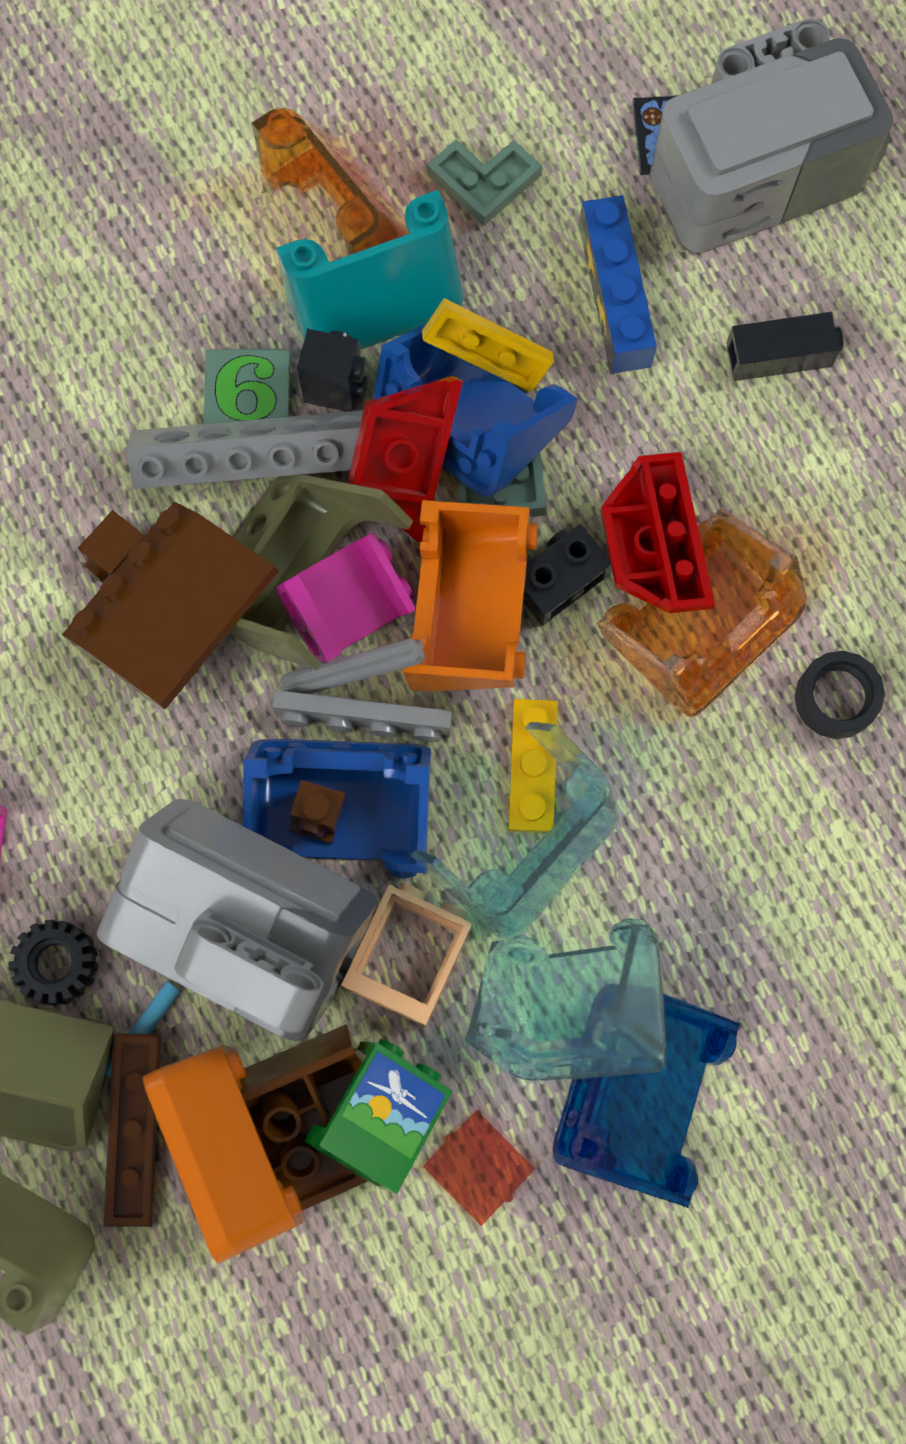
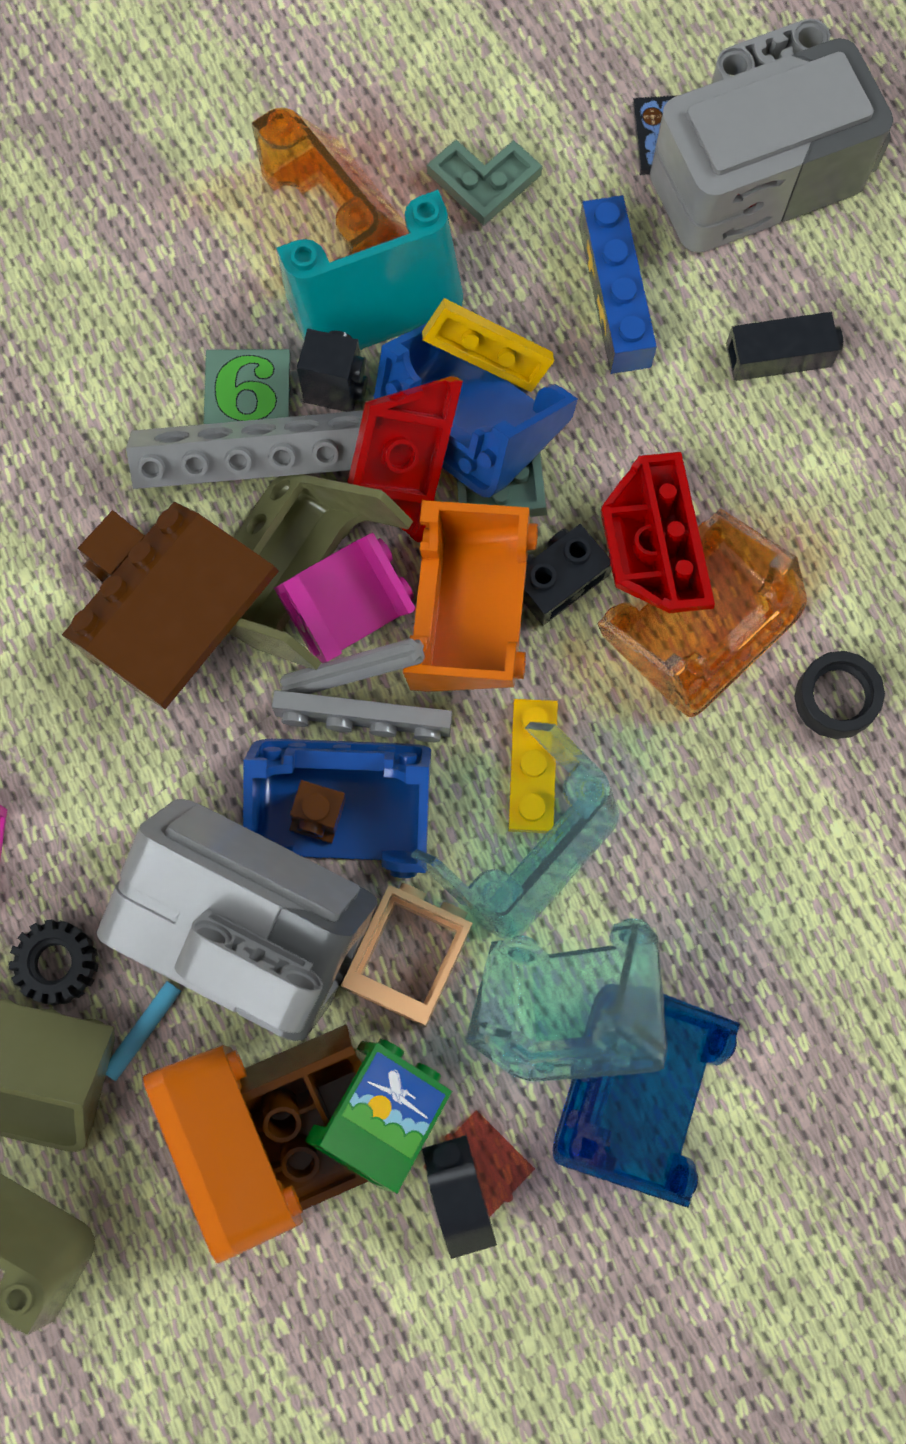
(131, 1132): reddish brown tile -> none
(458, 1197): none -> black brick

